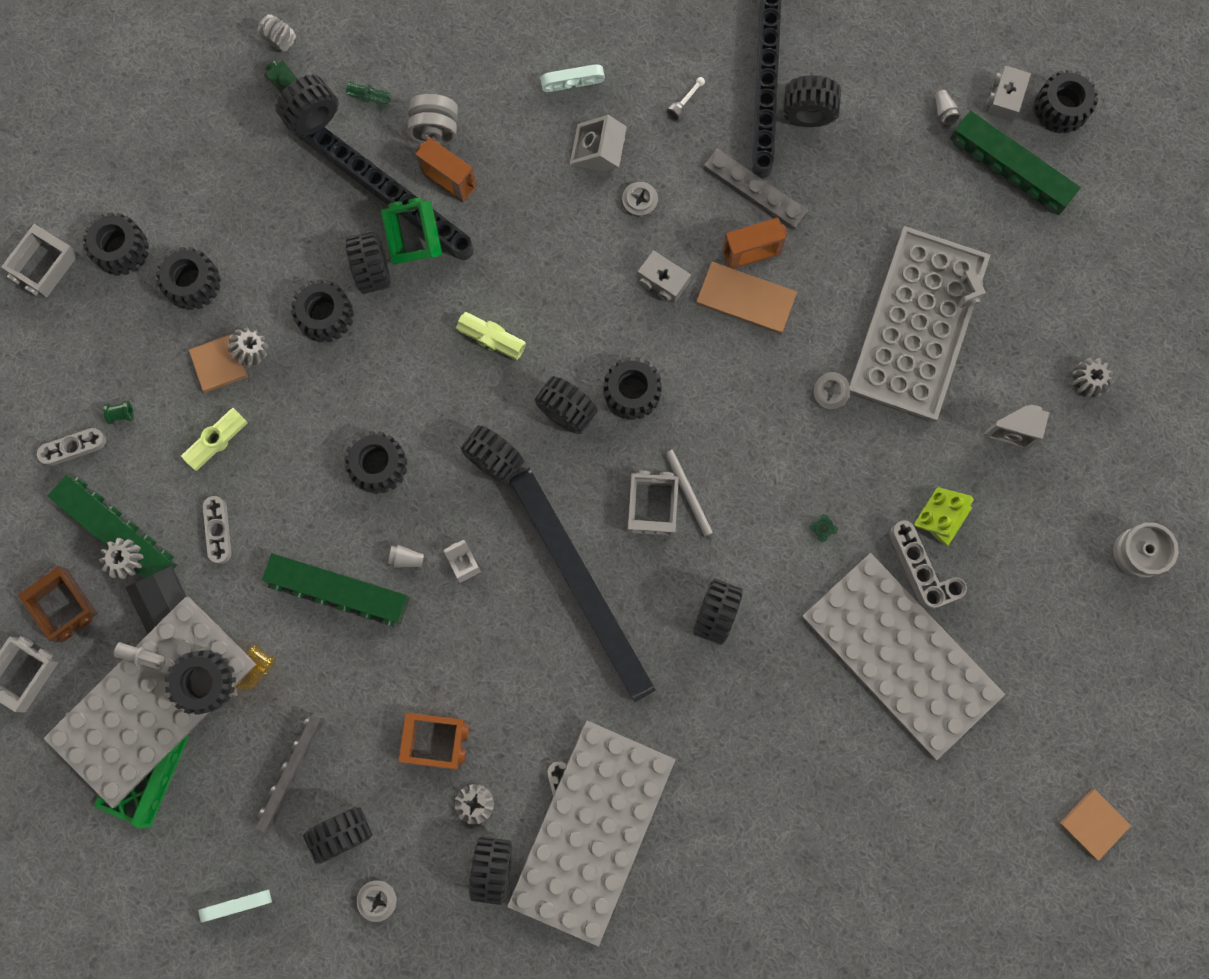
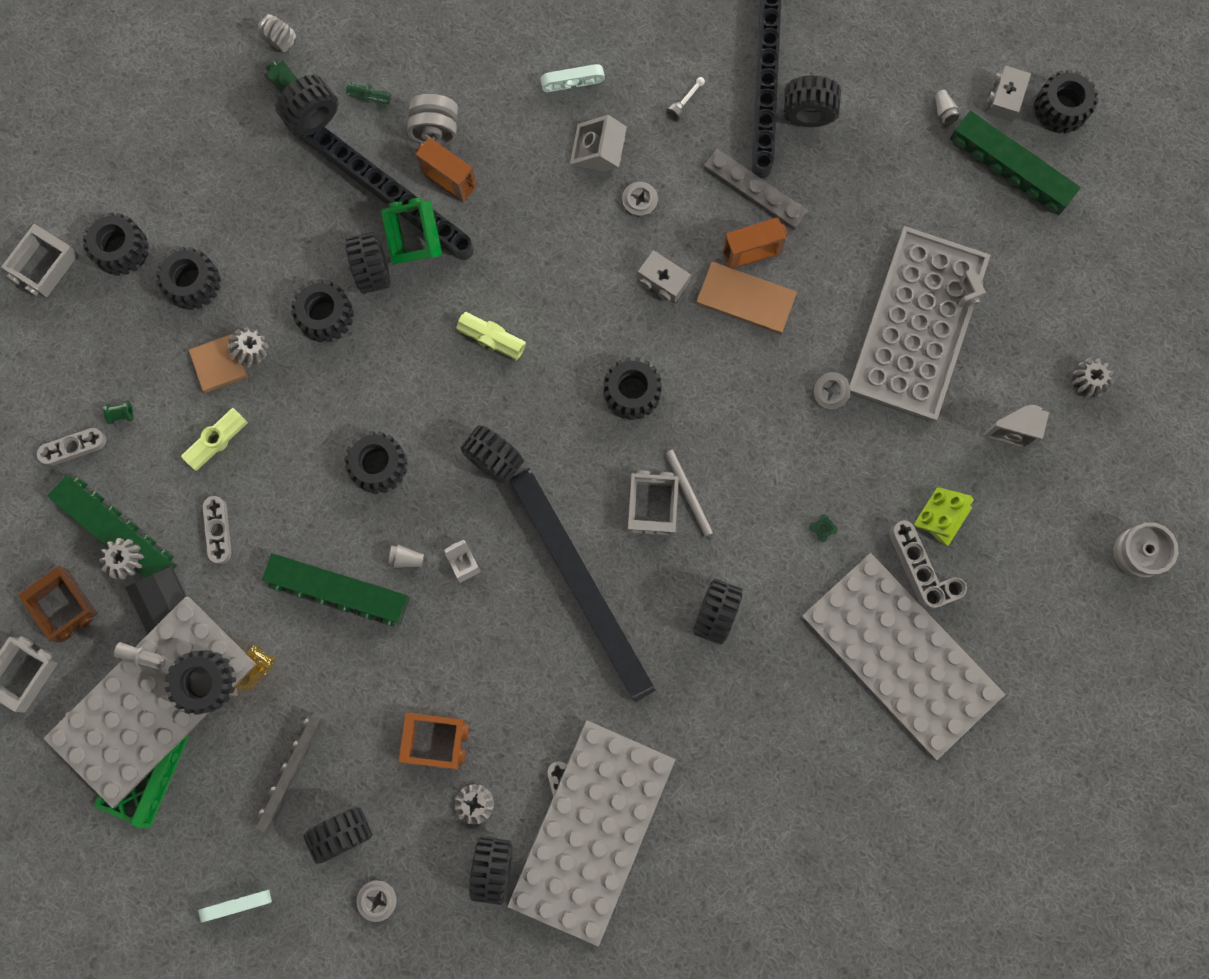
(566, 405): black tyre -> none
(1095, 824): medium nougat tile -> none

